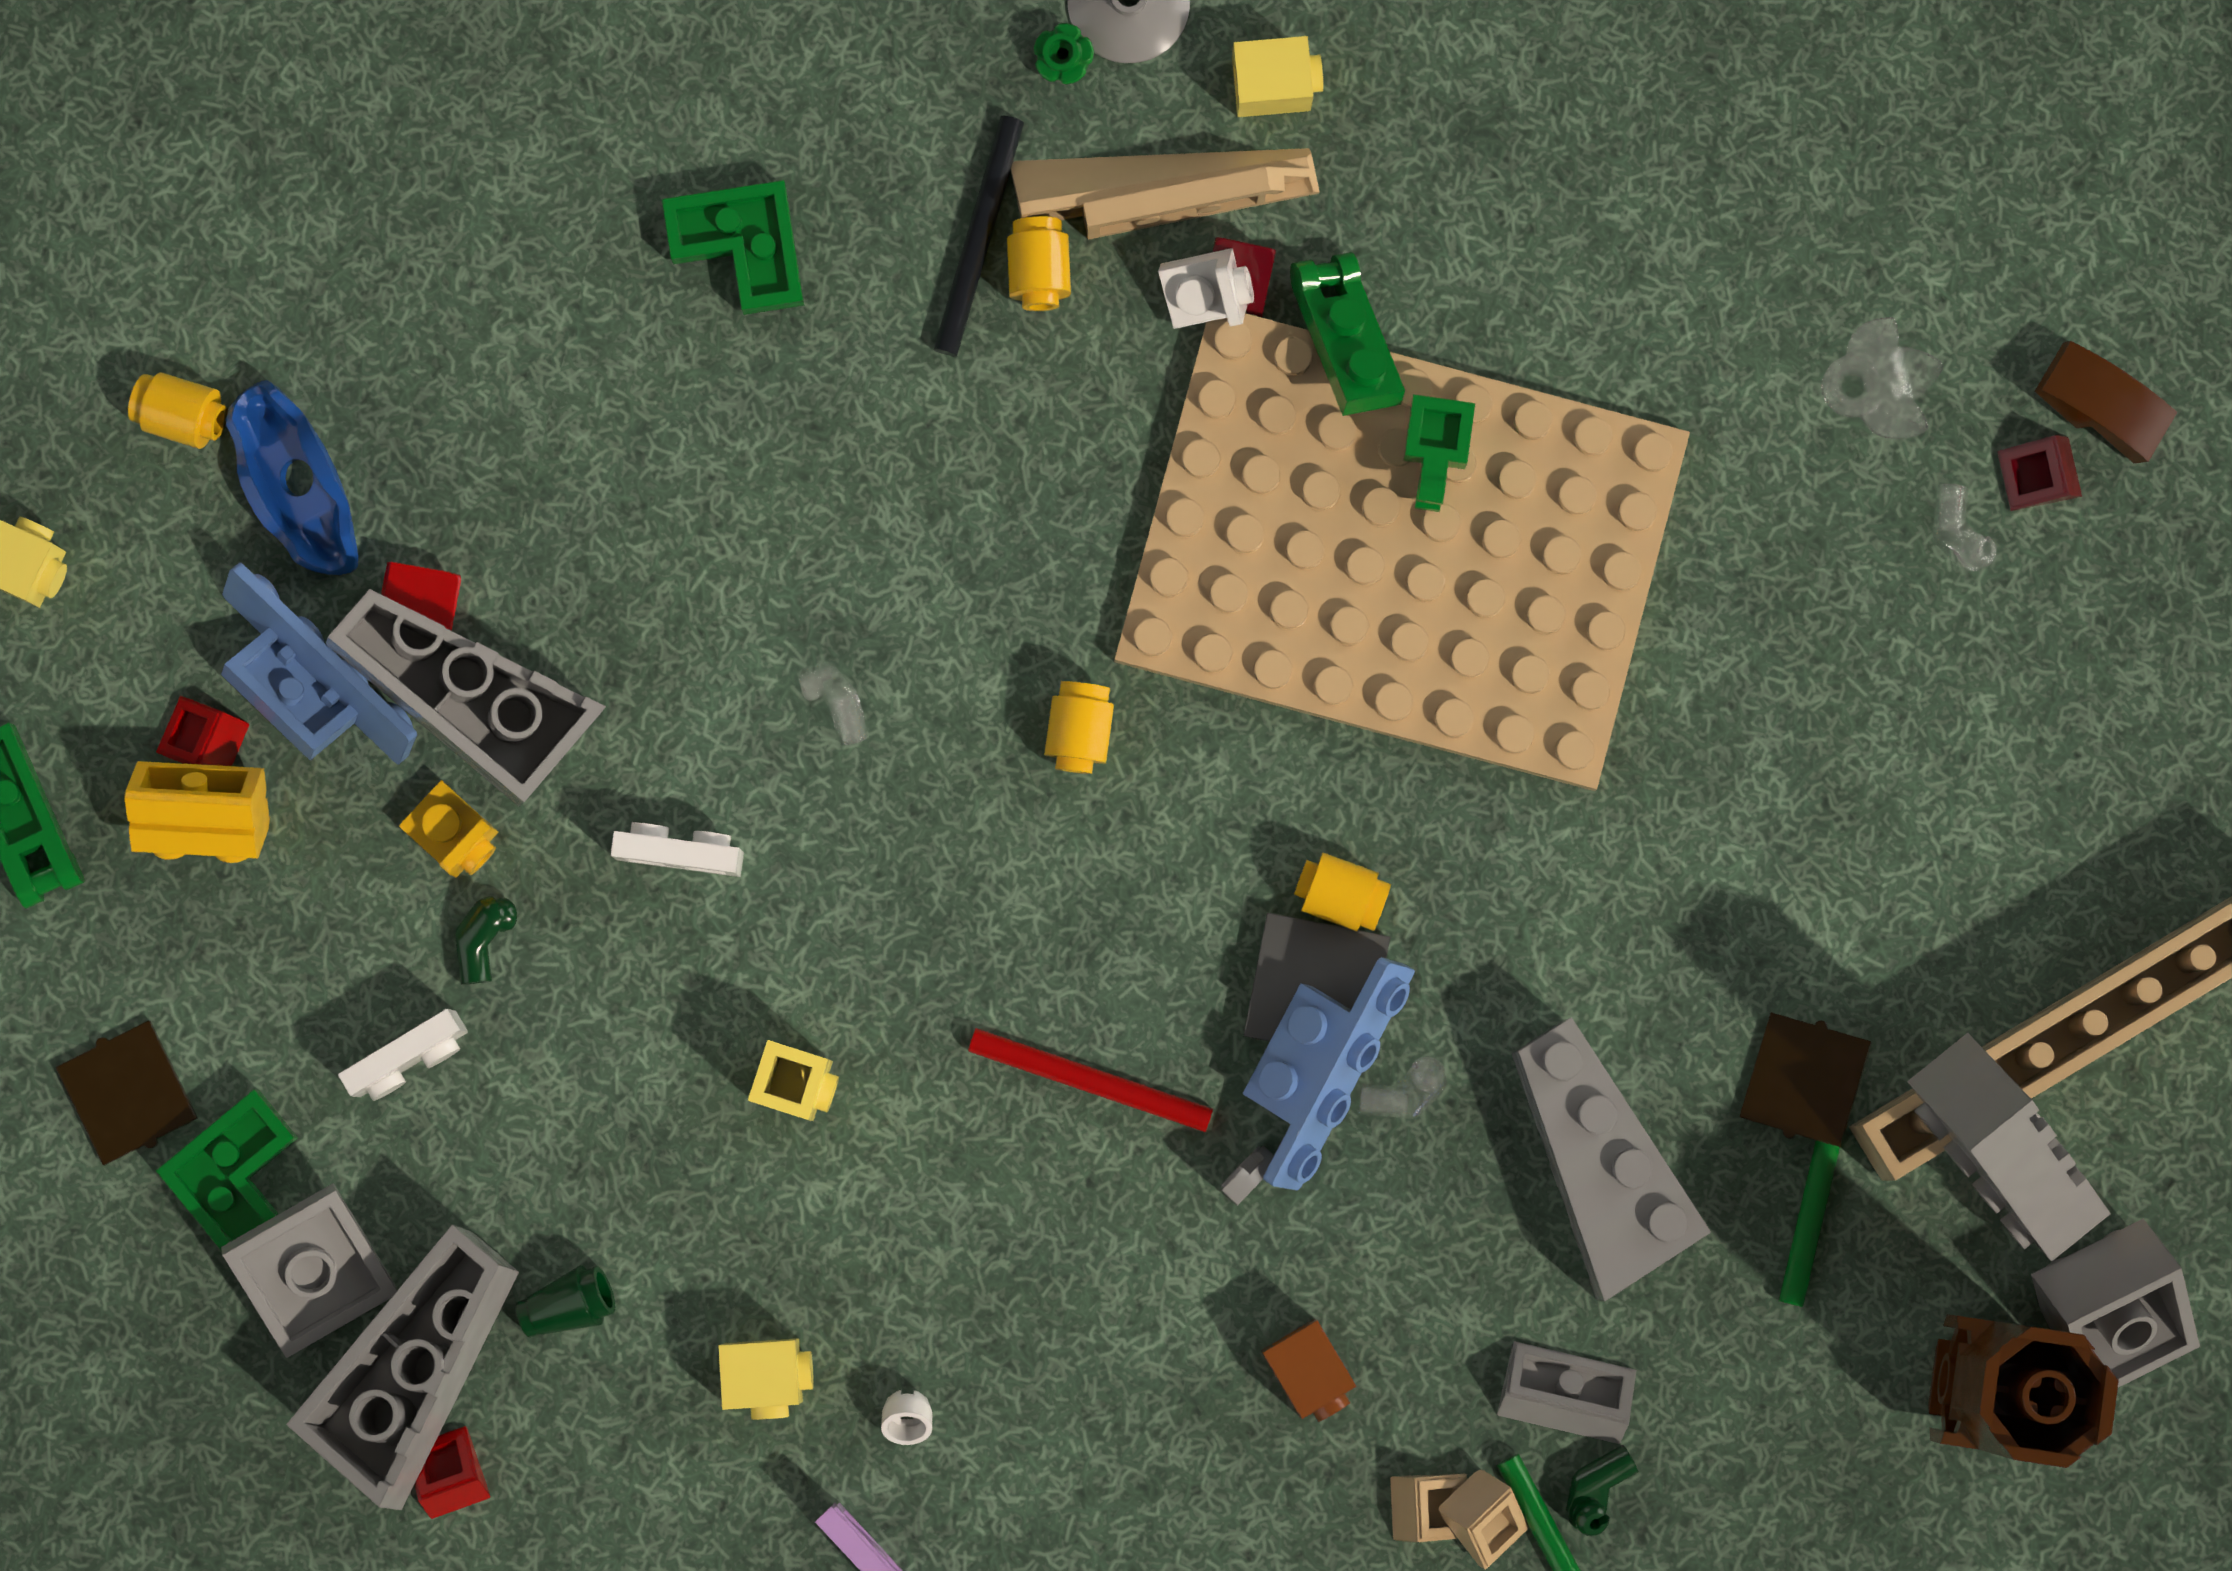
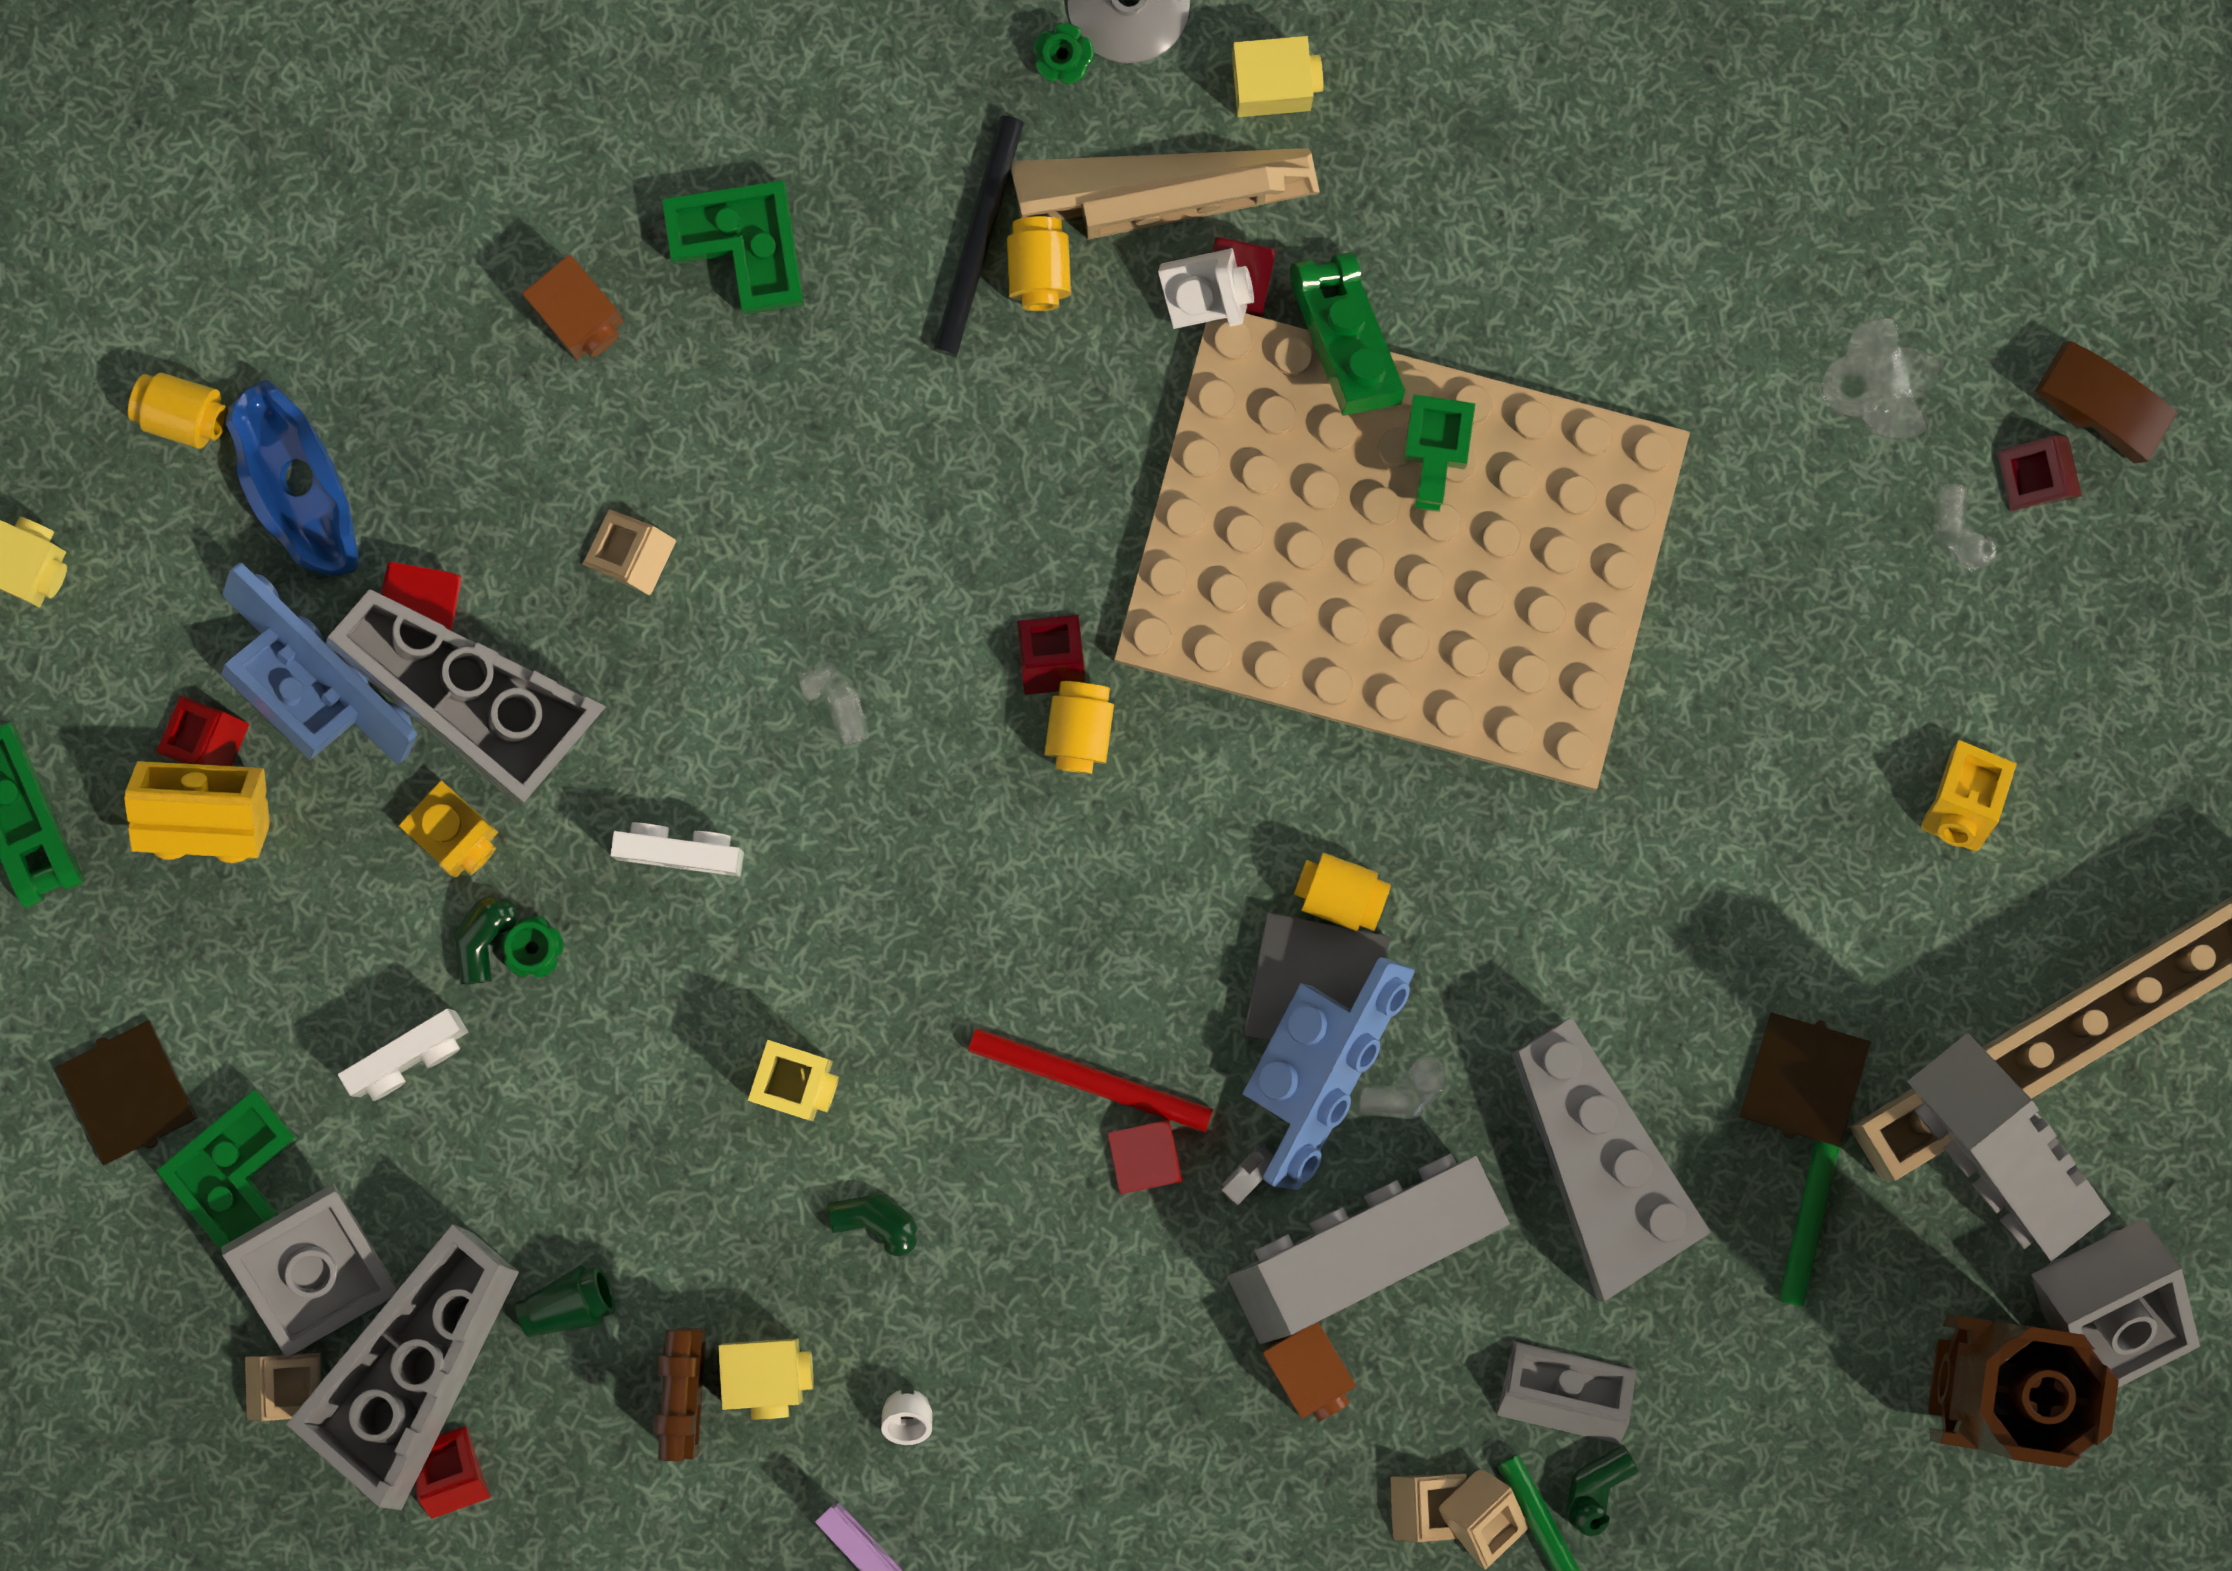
(279, 1384): none -> tan slope
(515, 947): none -> green plate
(575, 309): none -> dark orange brick
(629, 551): none -> tan slope
(681, 1394): none -> reddish brown plate
(879, 1216): none -> dark green arm
(1050, 653): none -> dark red slope
(1144, 1157): none -> red slope
(1367, 1250): none -> light grey wedge
(1969, 797): none -> yellow bracket

